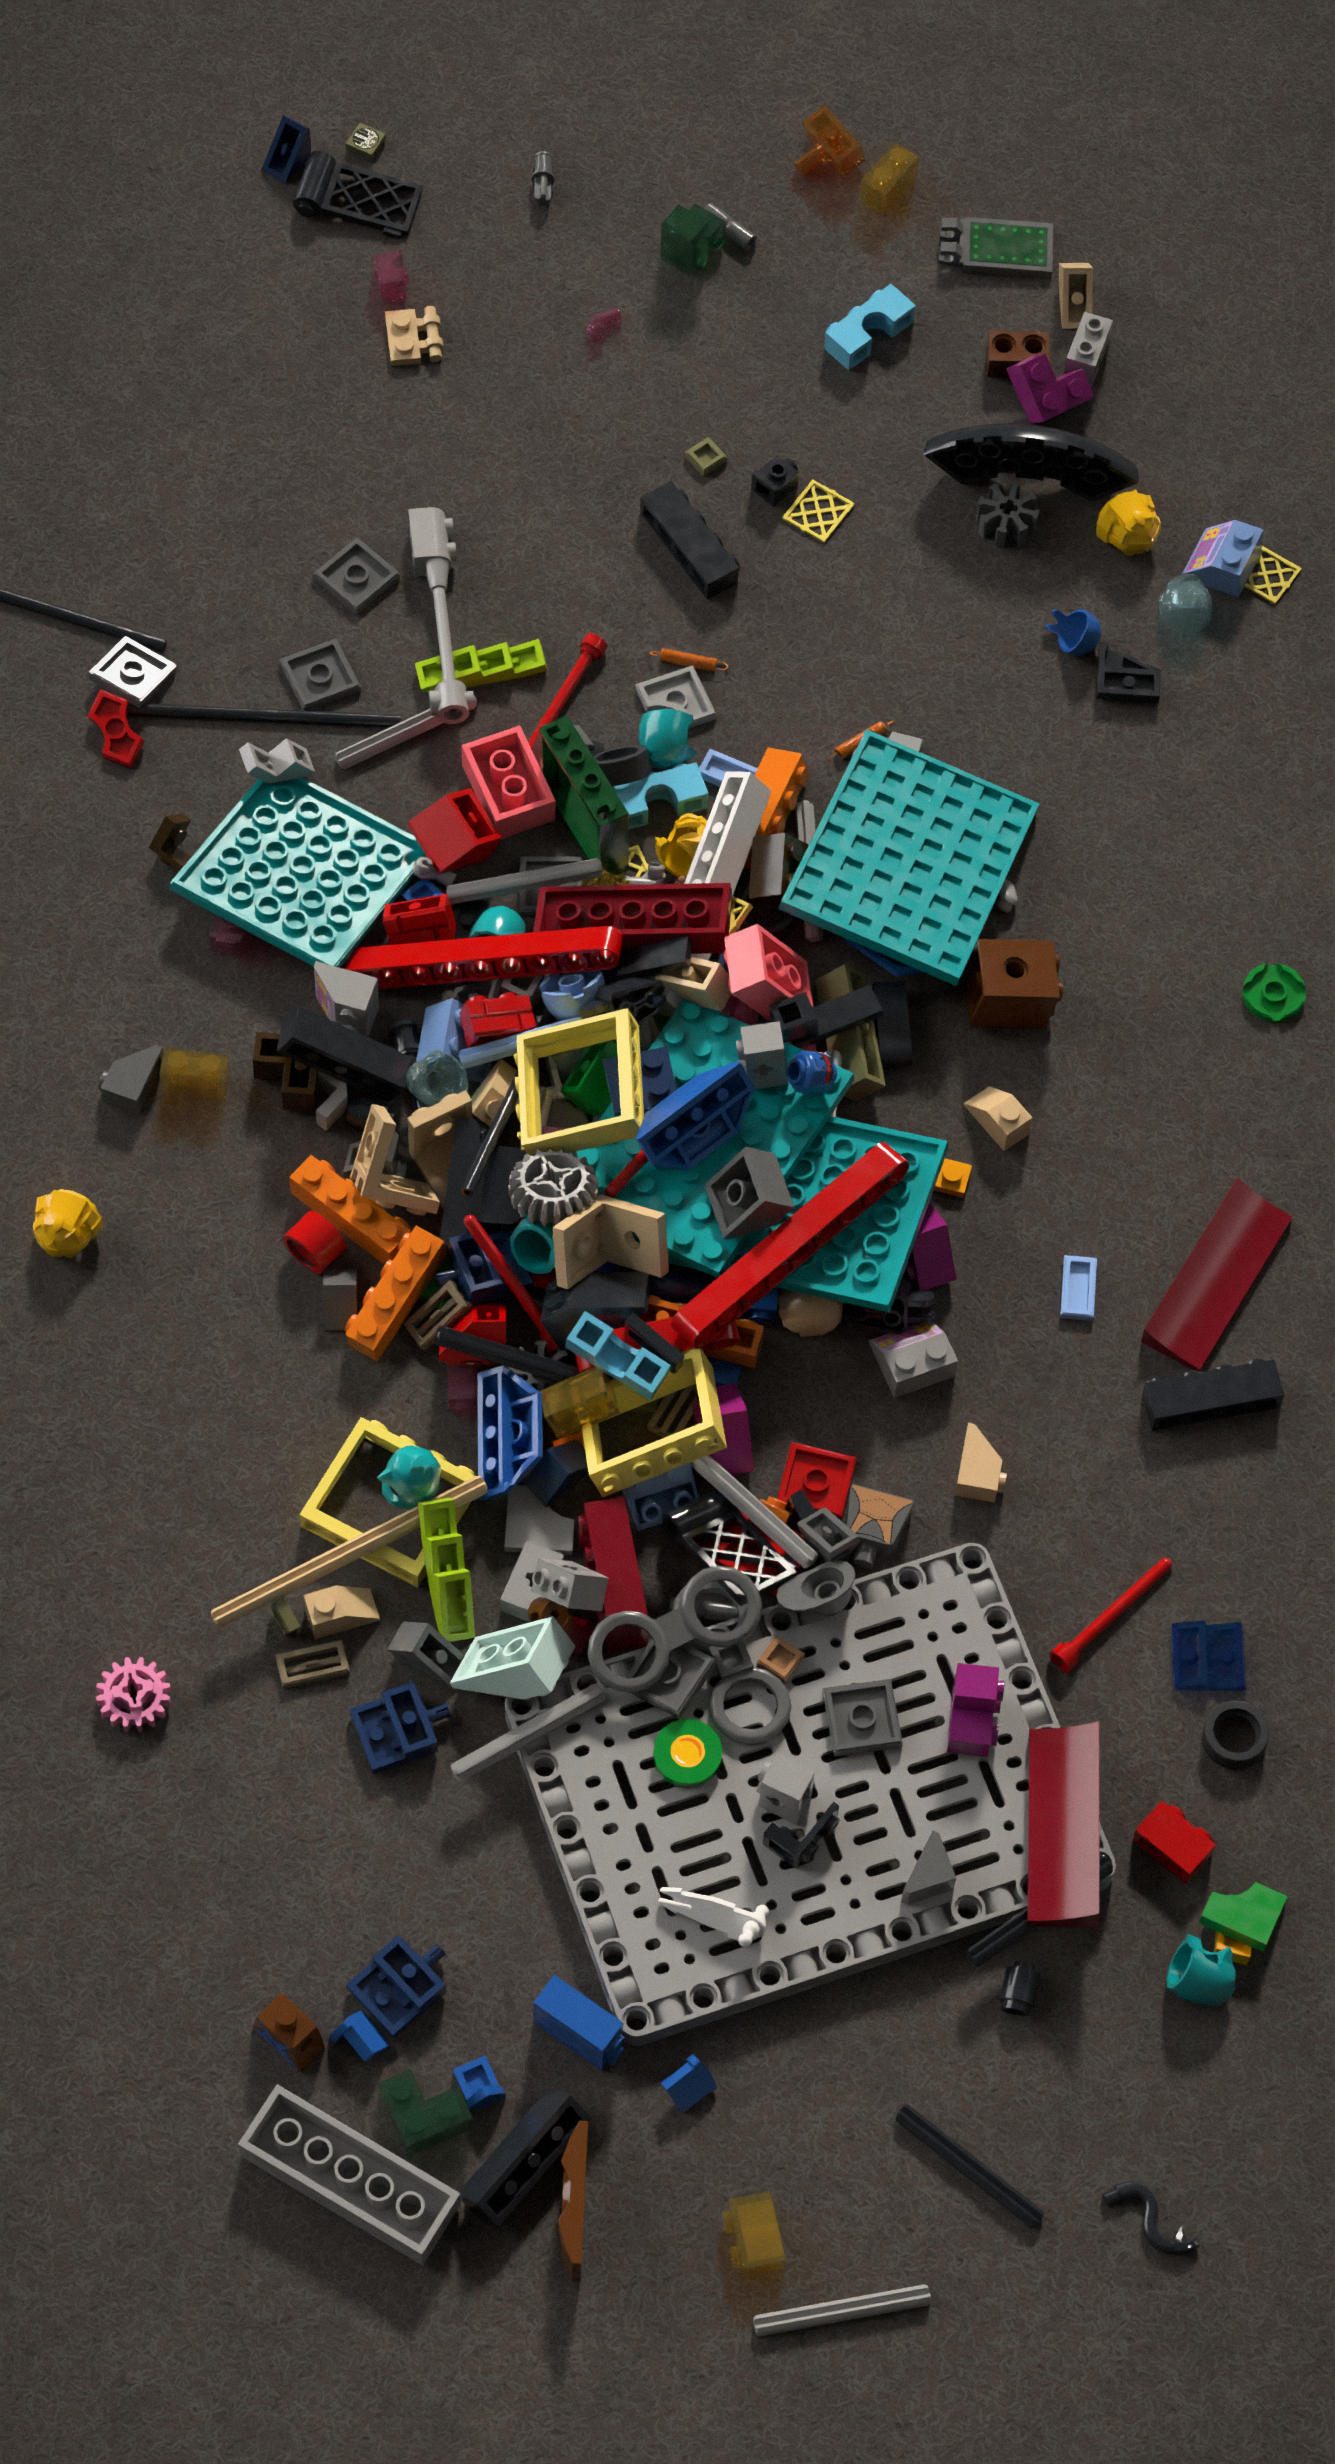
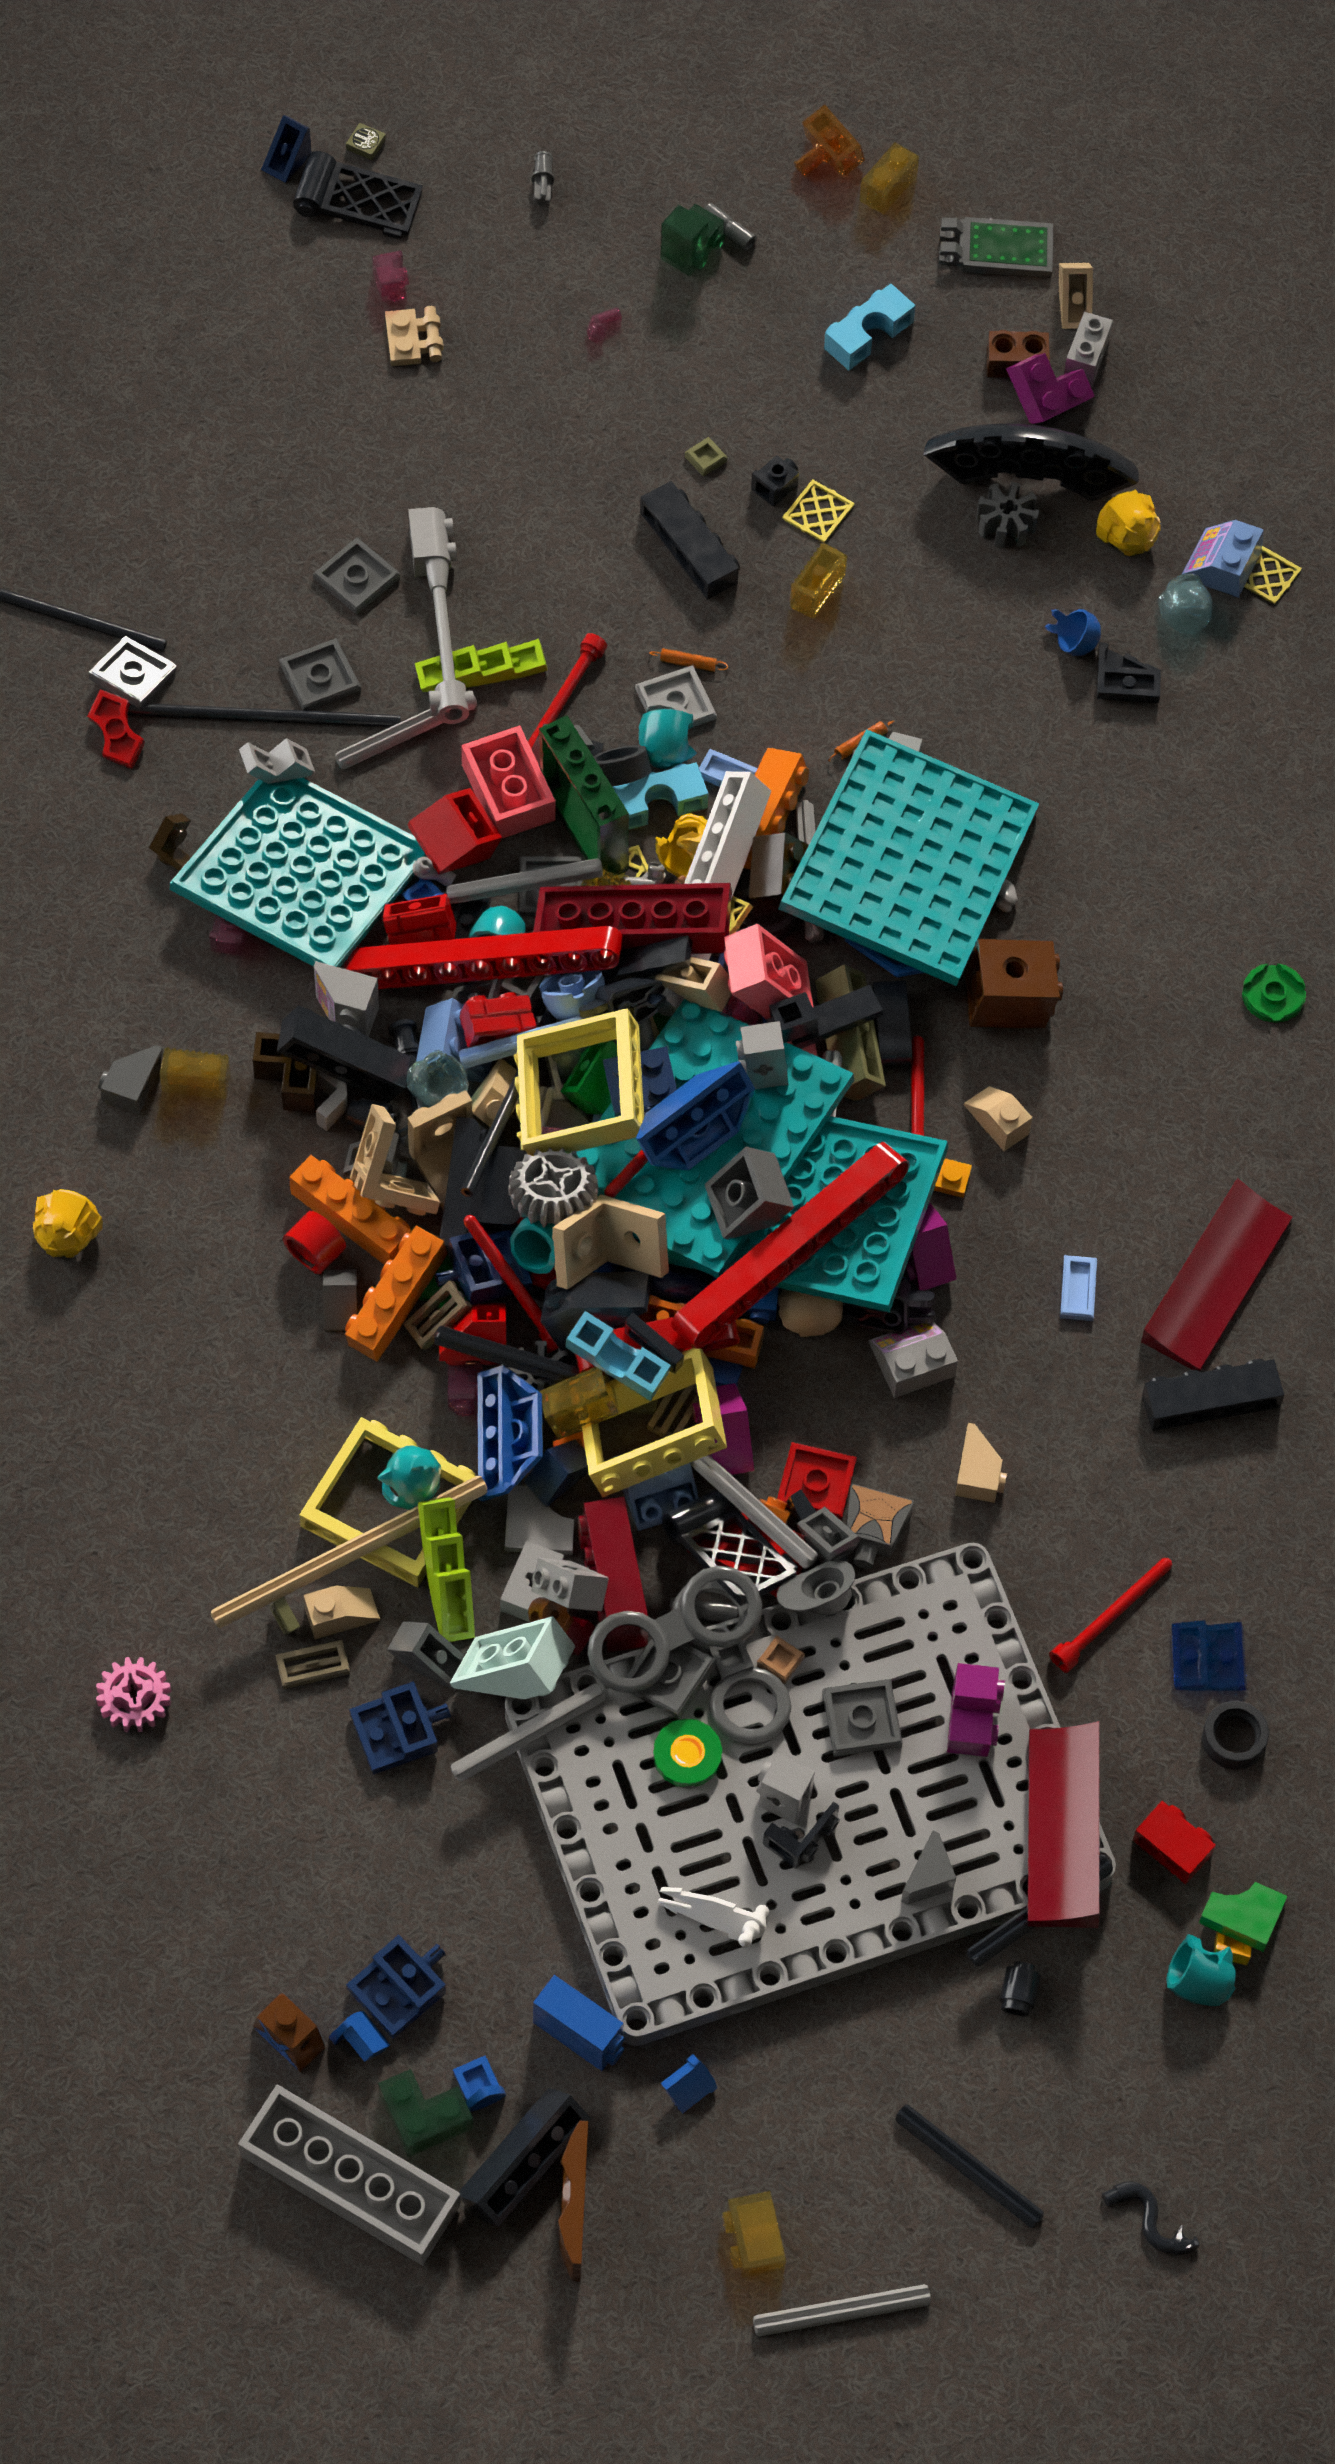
(811, 1072): blue head -> none
(818, 580): none -> clear yellow brick
(917, 1086): none -> red piece

